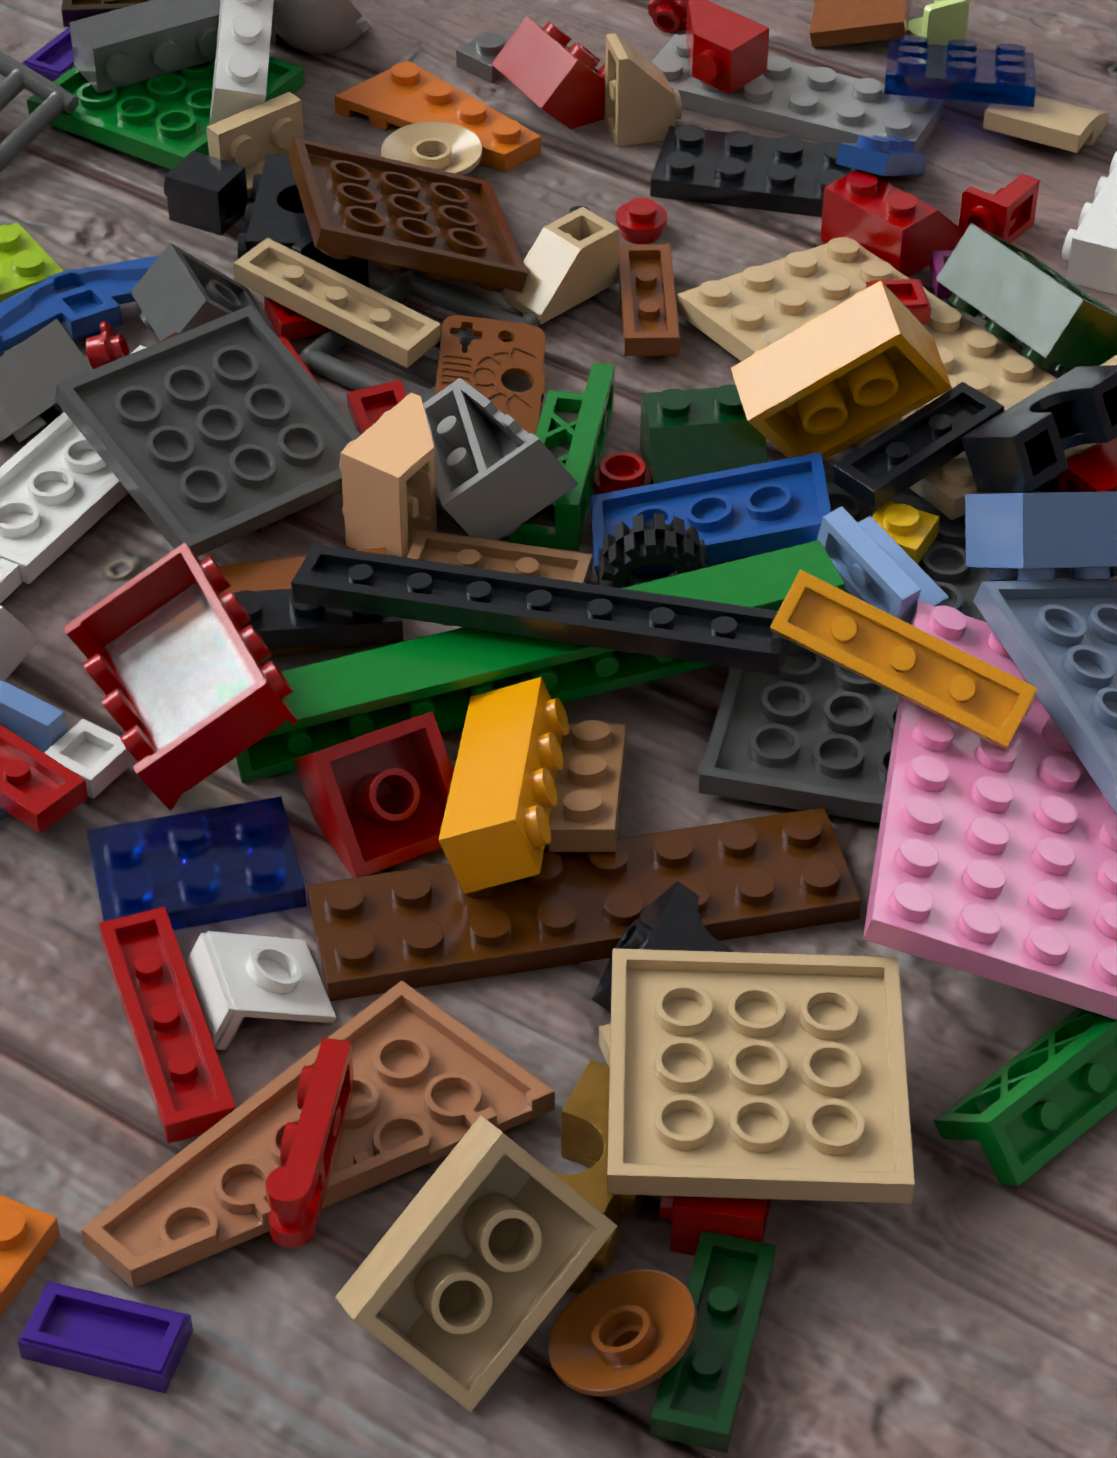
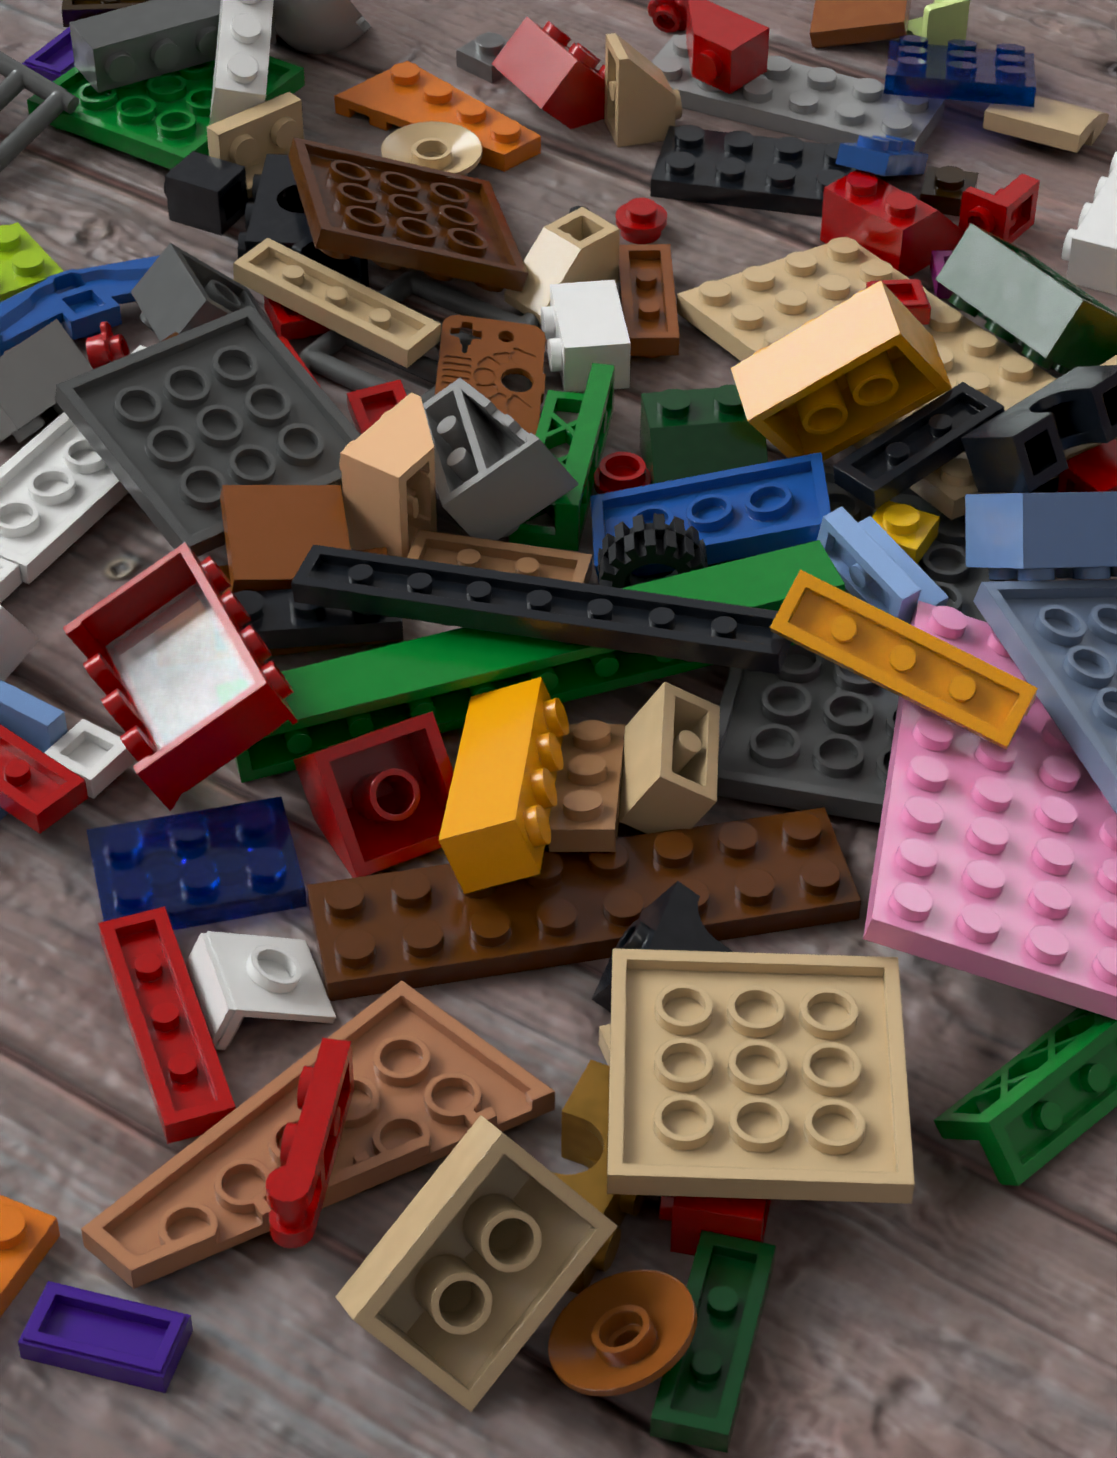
(274, 529): none -> dark orange tile
(583, 329): none -> white brick
(670, 762): none -> tan brick
(945, 186): none -> dark brown plate

